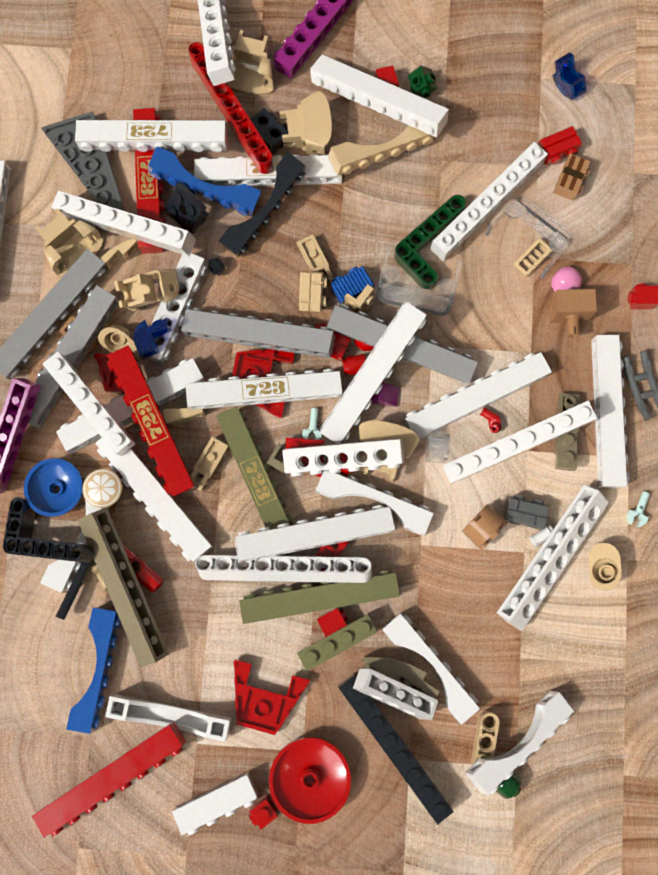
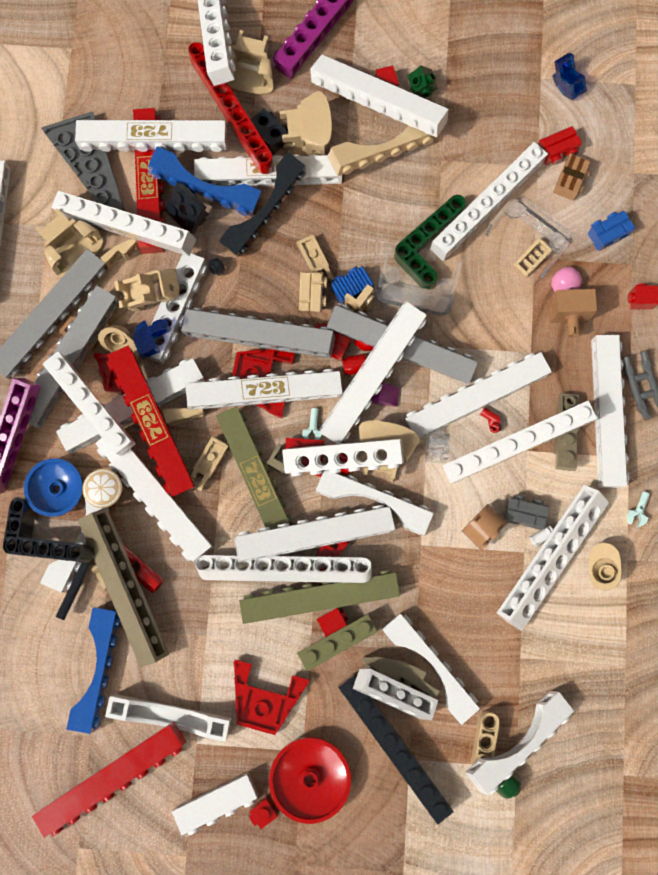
(610, 230): none -> blue brick

